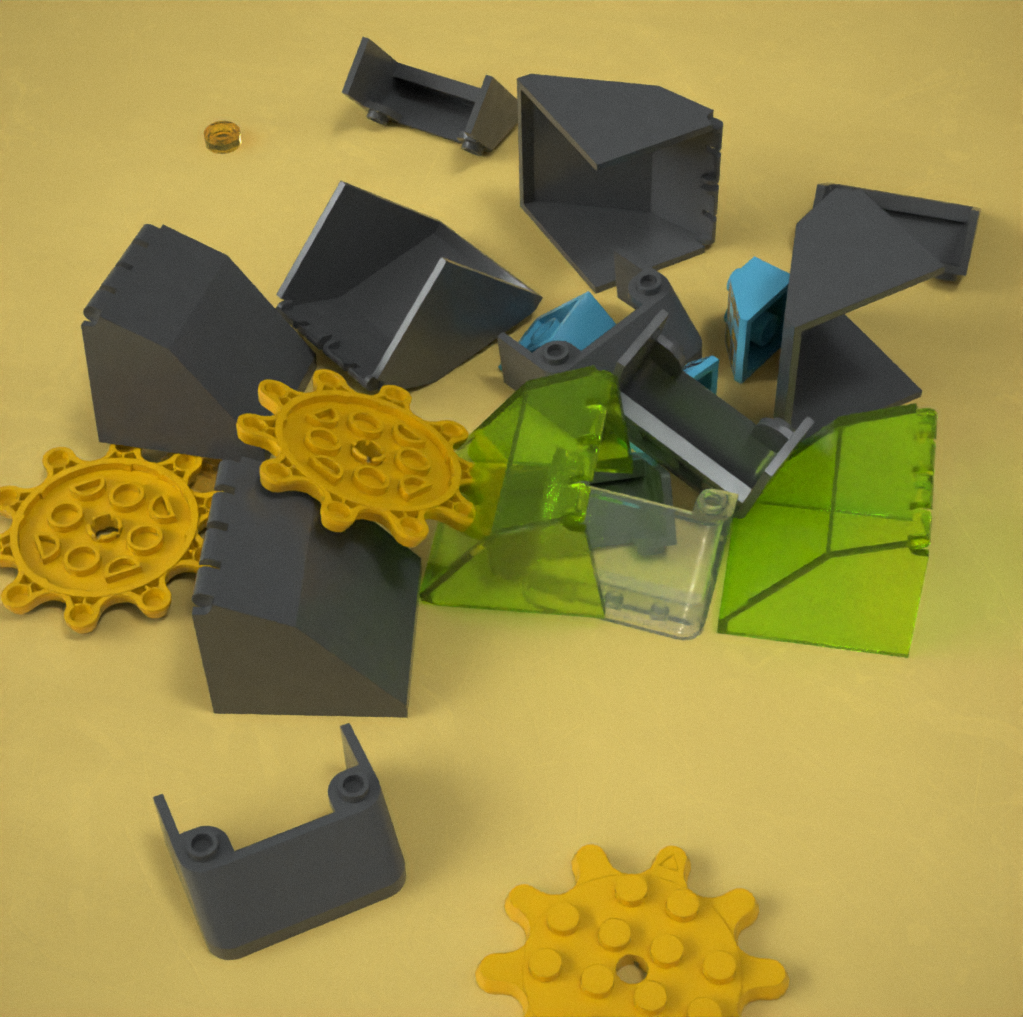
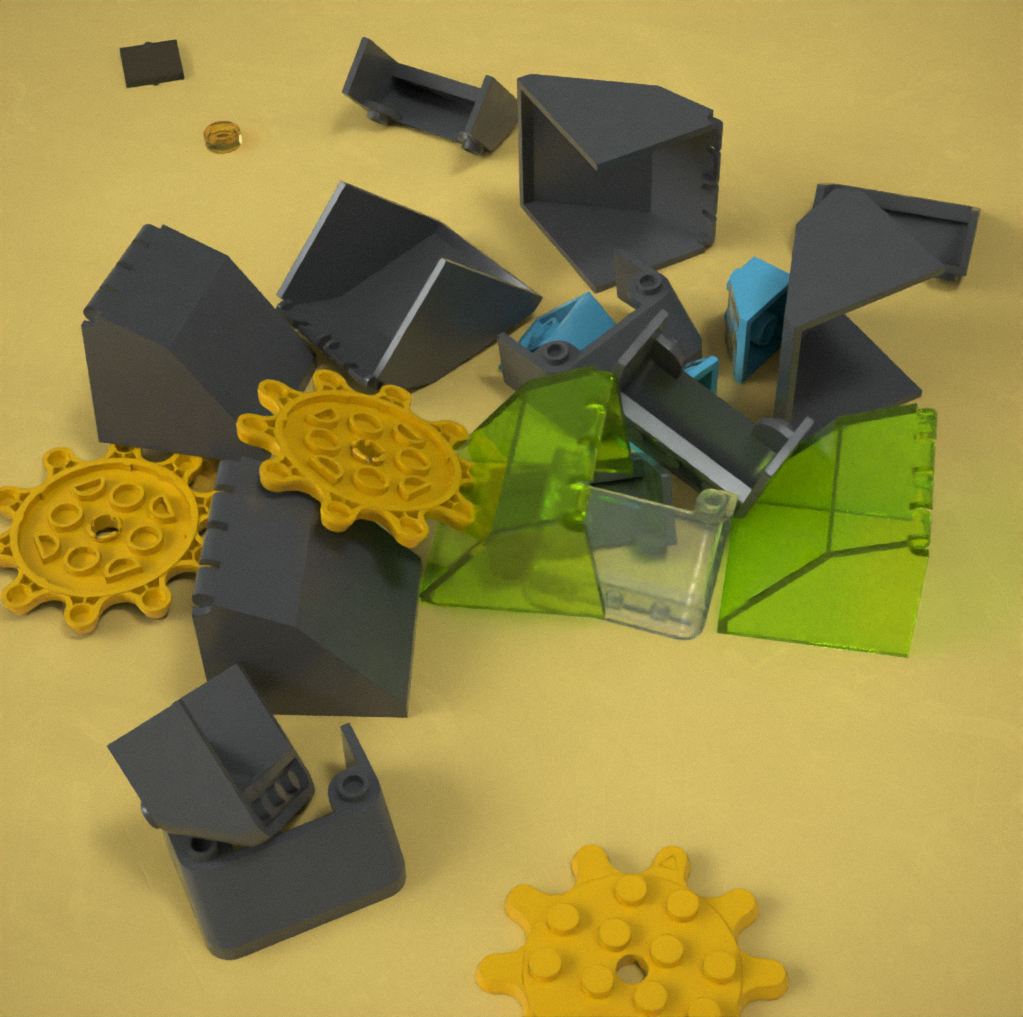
(151, 63): none -> clear smoke piece
(216, 765): none -> dark grey windscreen

